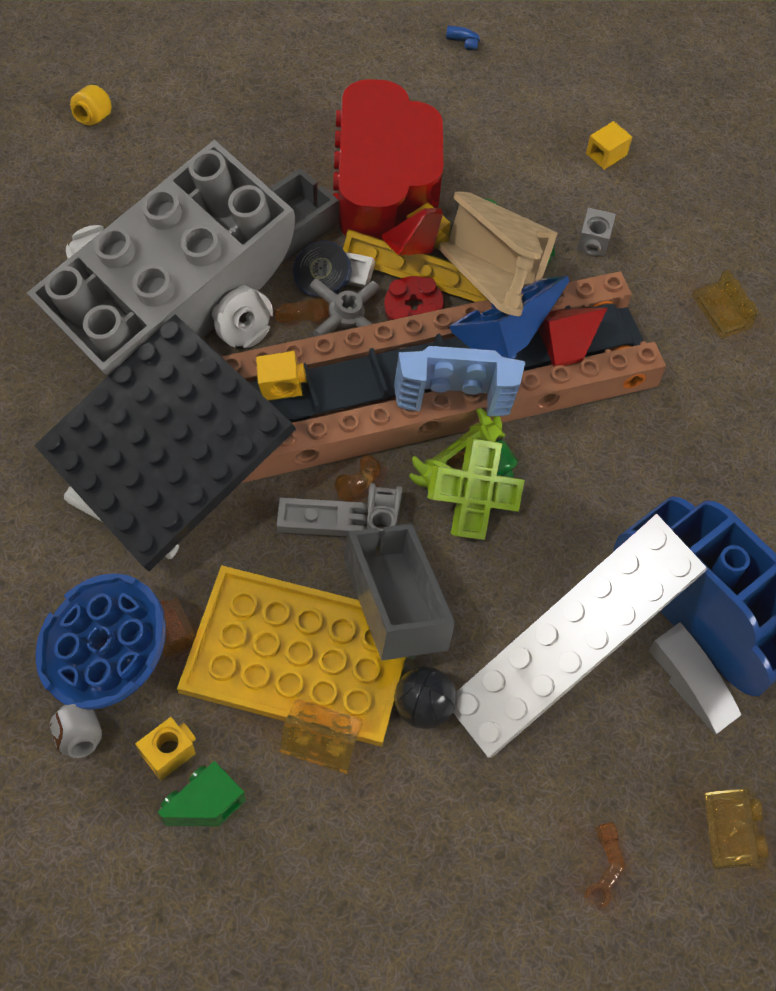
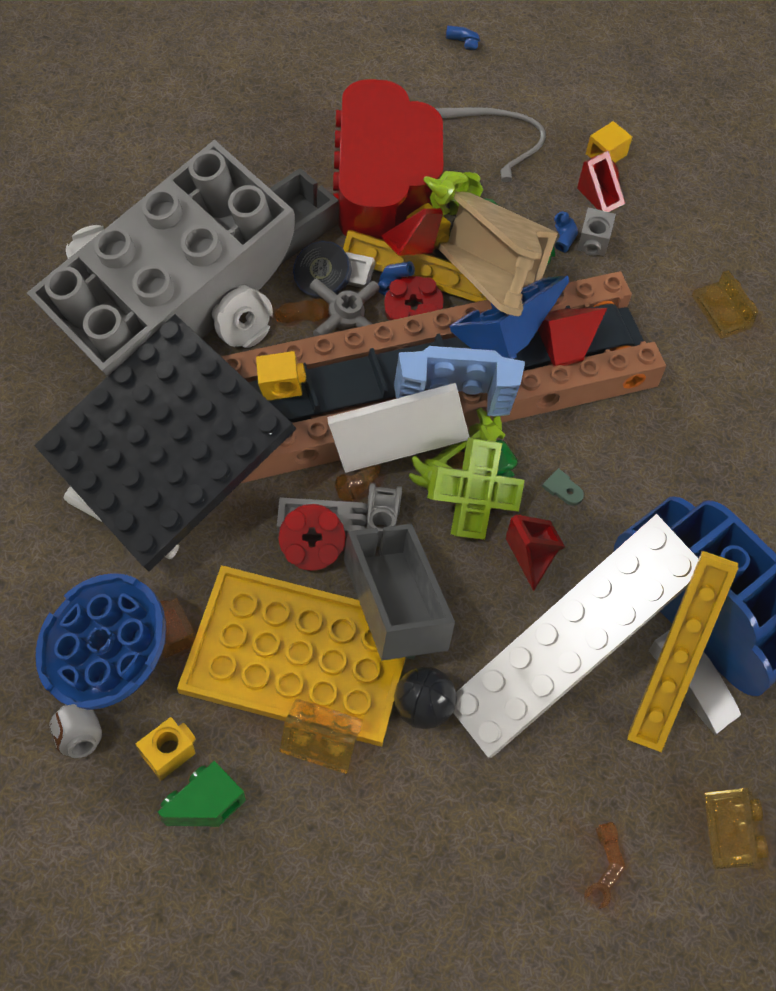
(90, 105): yellow head -> none
(298, 550): none -> red plate
(394, 272): none -> blue arm
(399, 427): none -> white tile
(449, 183): none -> lime piece
(506, 173): none -> light grey piece
(534, 545): none -> red slope
(559, 484): none -> sand green piece
(567, 230): none -> blue arm
(601, 182): none -> red slope
(682, 650): none -> yellow plate

